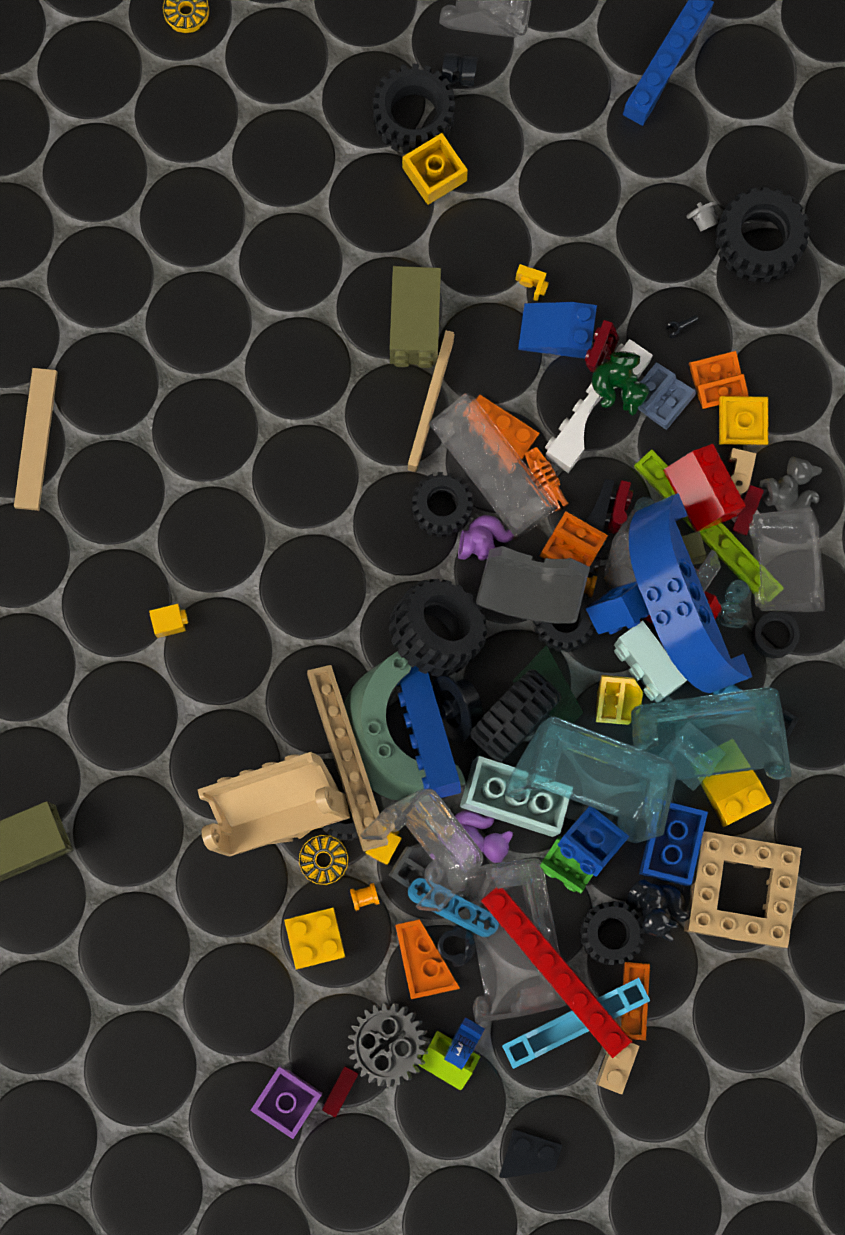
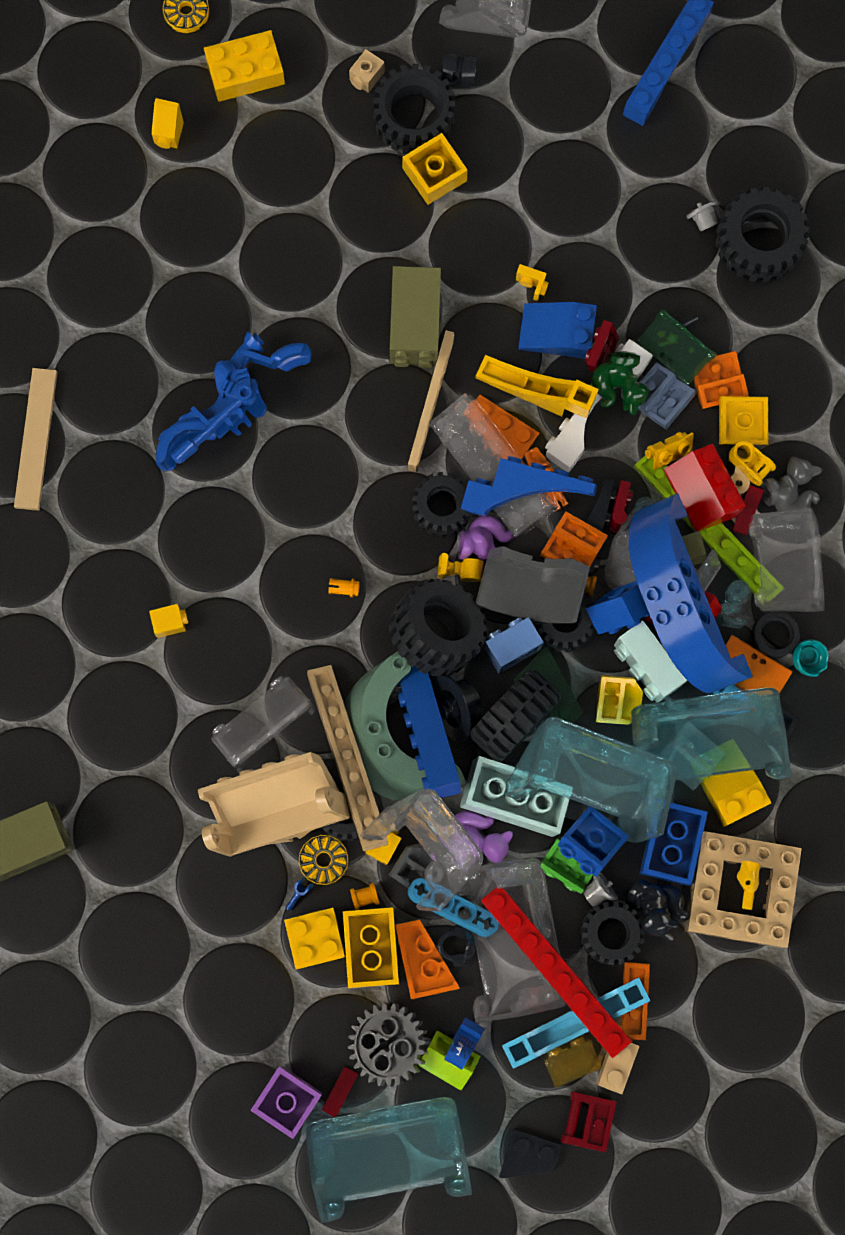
(166, 123): none -> yellow slope
(236, 396): none -> blue piece
(244, 65): none -> yellow brick
(261, 721): none -> clear windscreen
(300, 890): none -> blue hand
(345, 587): none -> light orange pin
(366, 71): none -> tan brick
(370, 947): none -> yellow brick
(386, 1154): none -> clear light blue windscreen
(469, 569): none -> yellow leg
(513, 644): none -> medium blue brick
(517, 481): none -> blue arch
(538, 389): none -> yellow arch
(572, 1062): none -> clear yellow bracket
(597, 1122): none -> dark red plate
(599, 890): none -> light grey piece
(675, 448): none -> yellow hinge
(681, 350): none -> clear green door
(749, 880): none -> yellow piece
(752, 463): none -> yellow piece
(764, 669): none -> orange door
(810, 657): none -> teal hair

